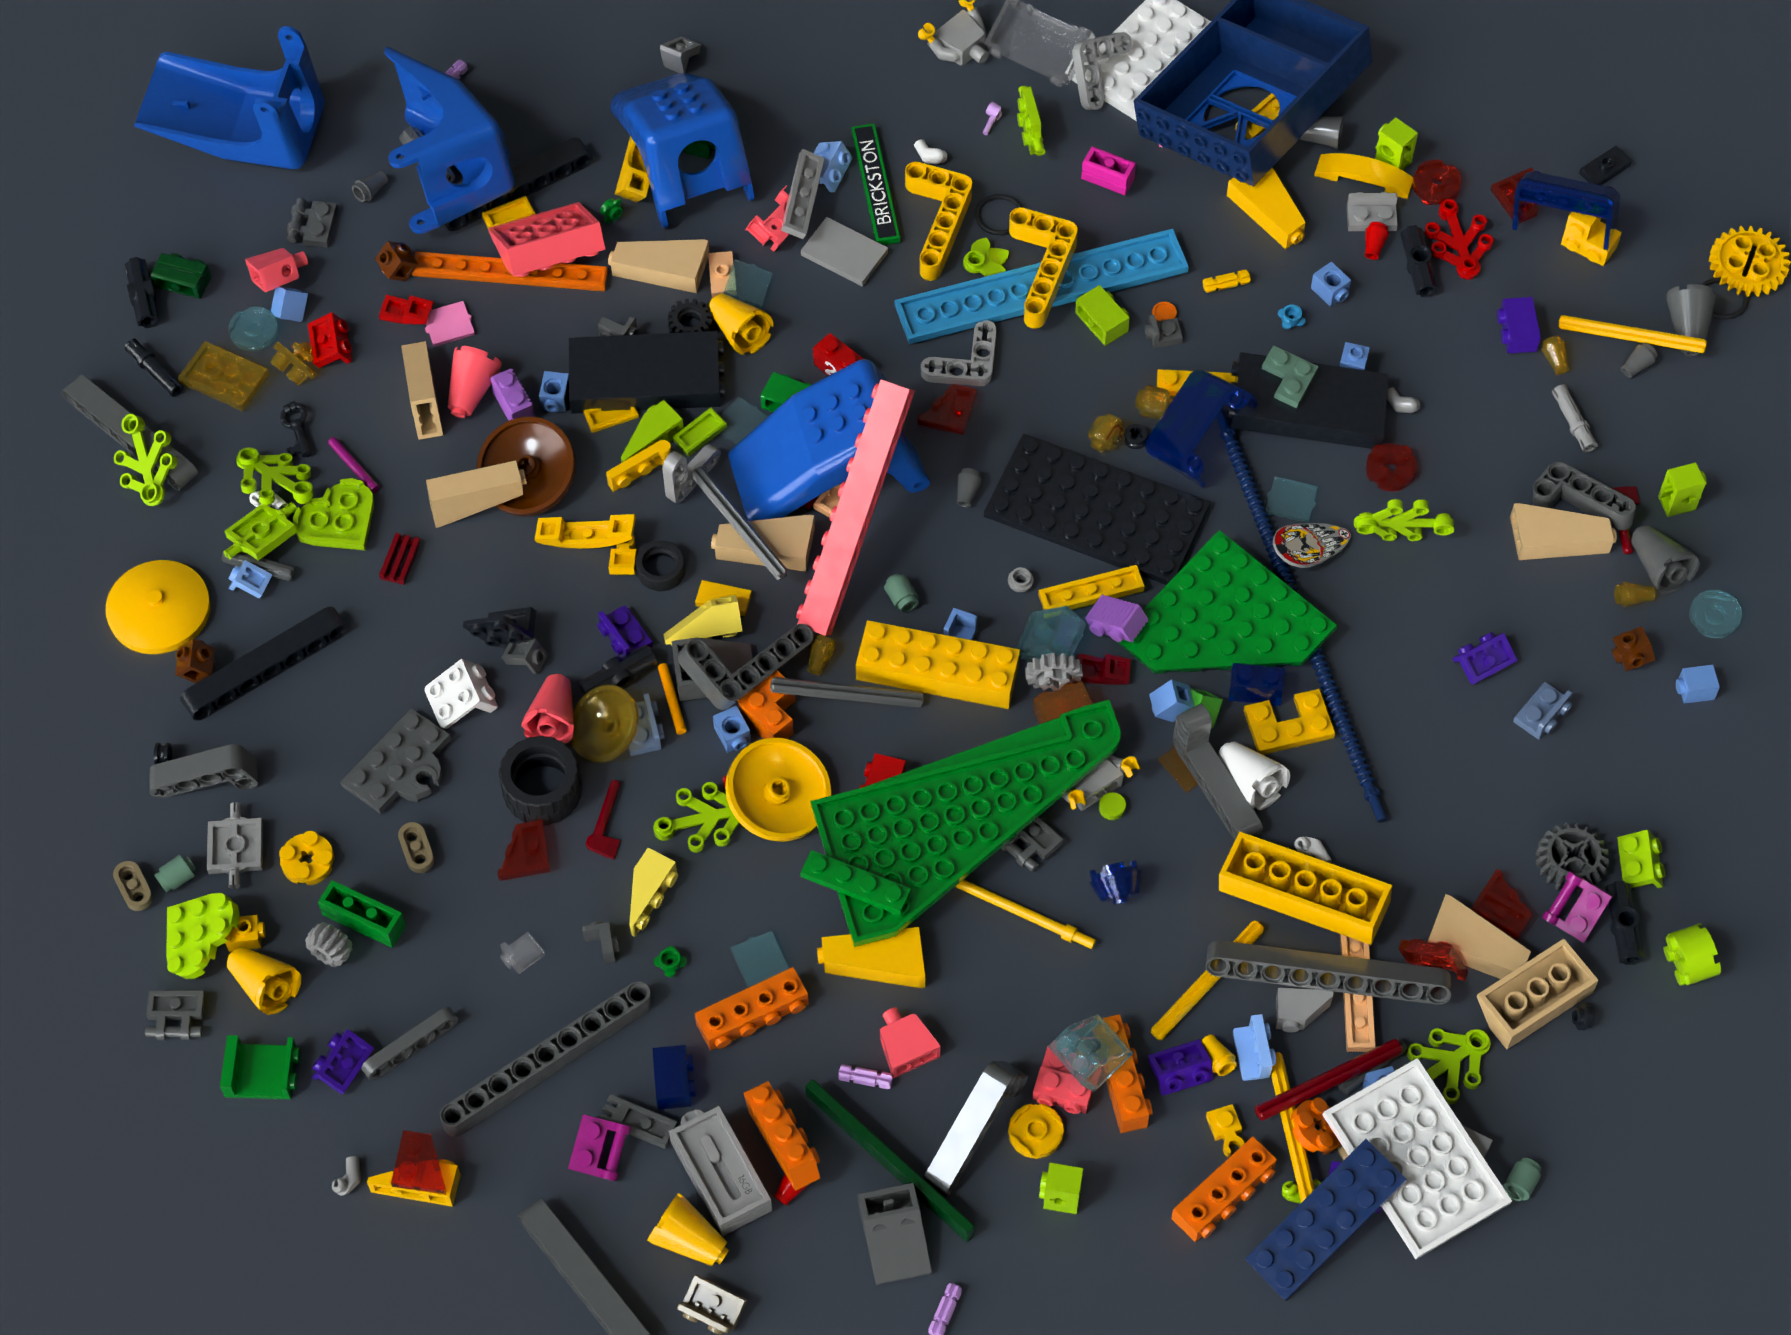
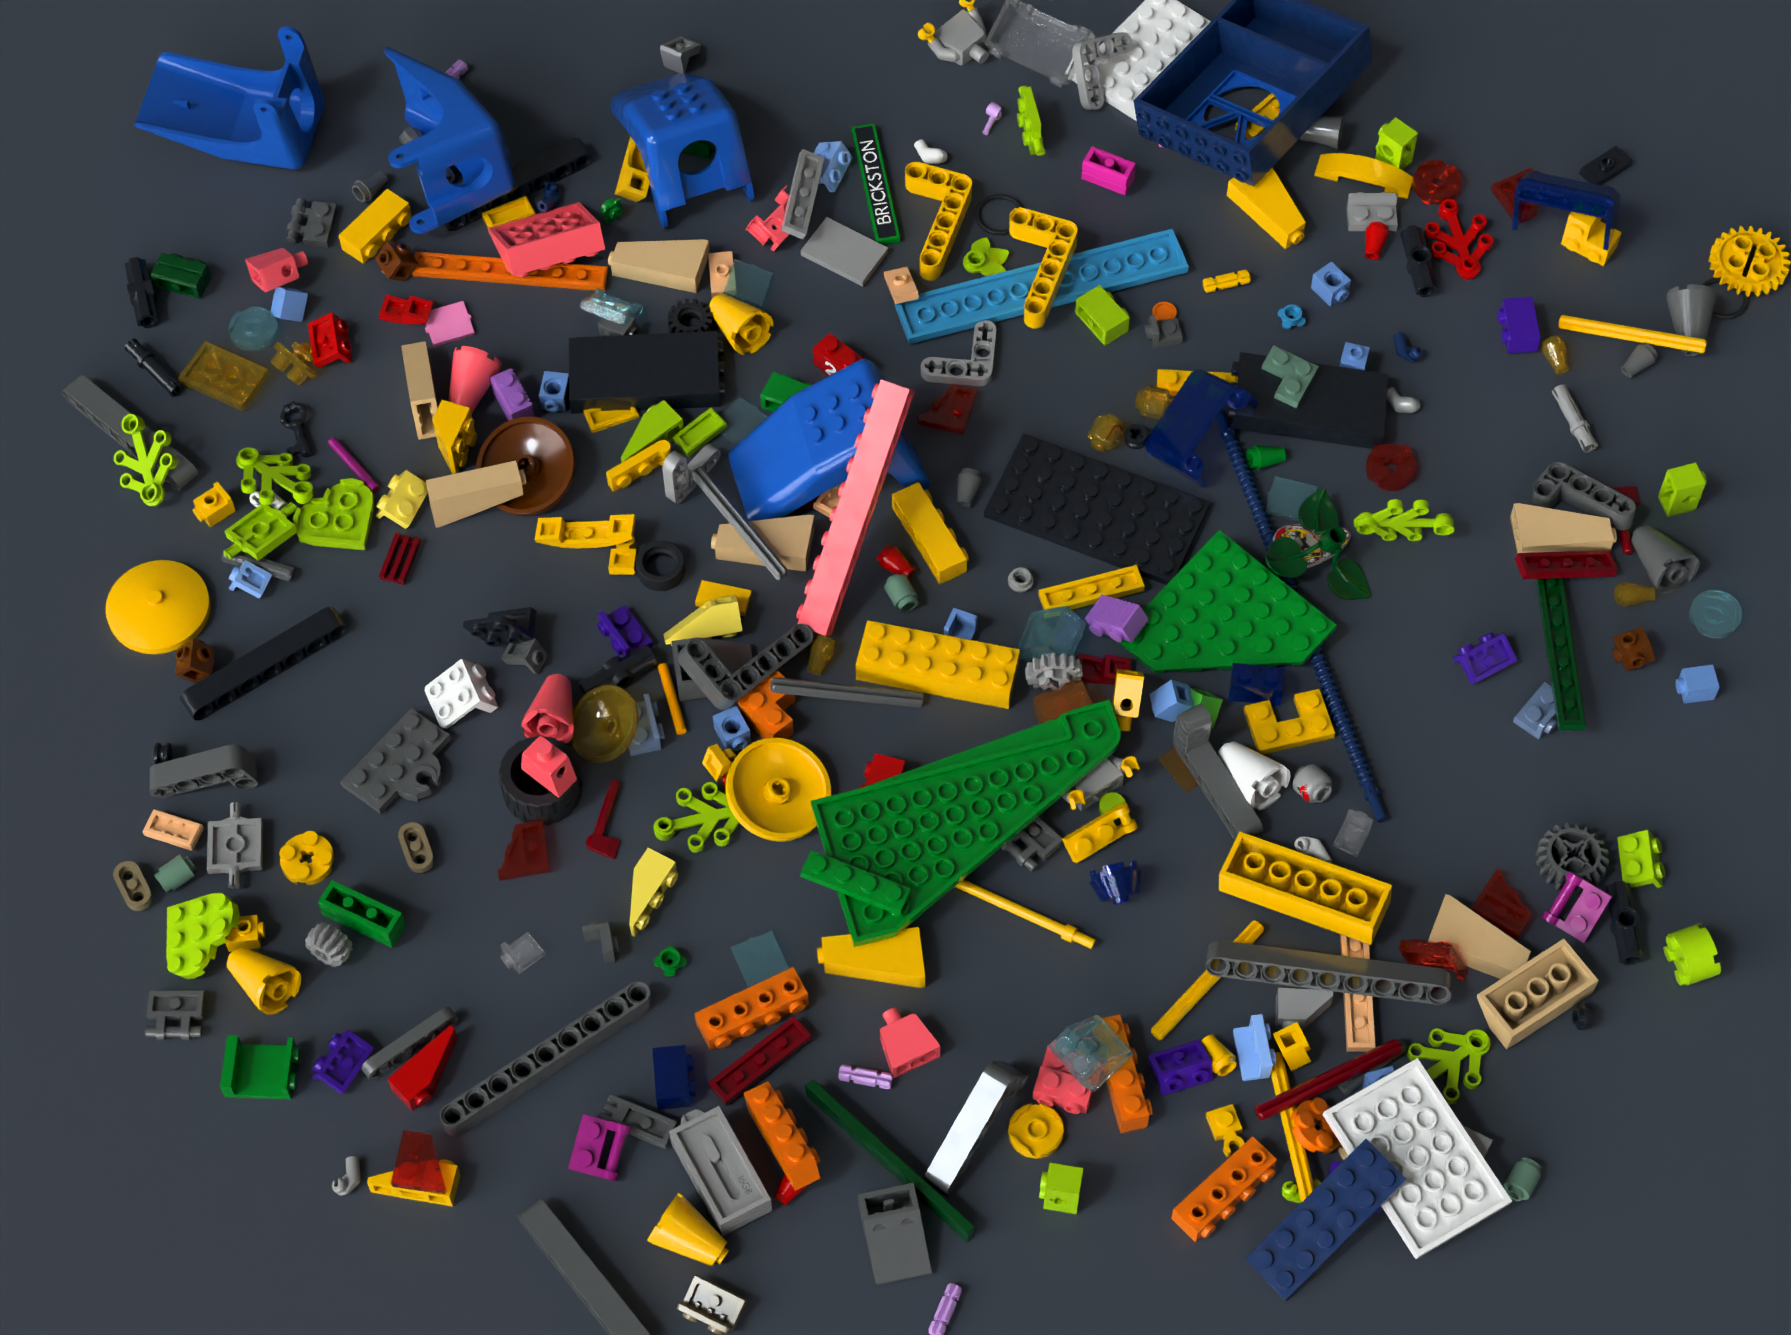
(173, 830): none -> light nougat plate
(213, 505): none -> yellow brick
(375, 226): none -> yellow brick
(403, 498): none -> light yellow bracket
(420, 1075): none -> red slope
(454, 433): none -> yellow slope
(544, 762): none -> coral torso
(551, 197): none -> dark blue arm
(611, 307): none -> clear light blue plate
(718, 761): none -> yellow tile
(759, 1060): none -> dark red plate
(894, 561): none -> red cone
(901, 285): none -> light nougat plate
(929, 532): none -> yellow brick
(1099, 833): none -> yellow plate
(1127, 686): none -> yellow torso
(1264, 456): none -> green cone
(1293, 1045): none -> yellow brick
(1312, 784): none -> light grey head
(1321, 516): none -> dark green plant
(1353, 832): none -> clear bracket
(1404, 351): none -> dark blue arm
(1561, 655): none -> dark green tile
(1566, 564): none -> dark red plate

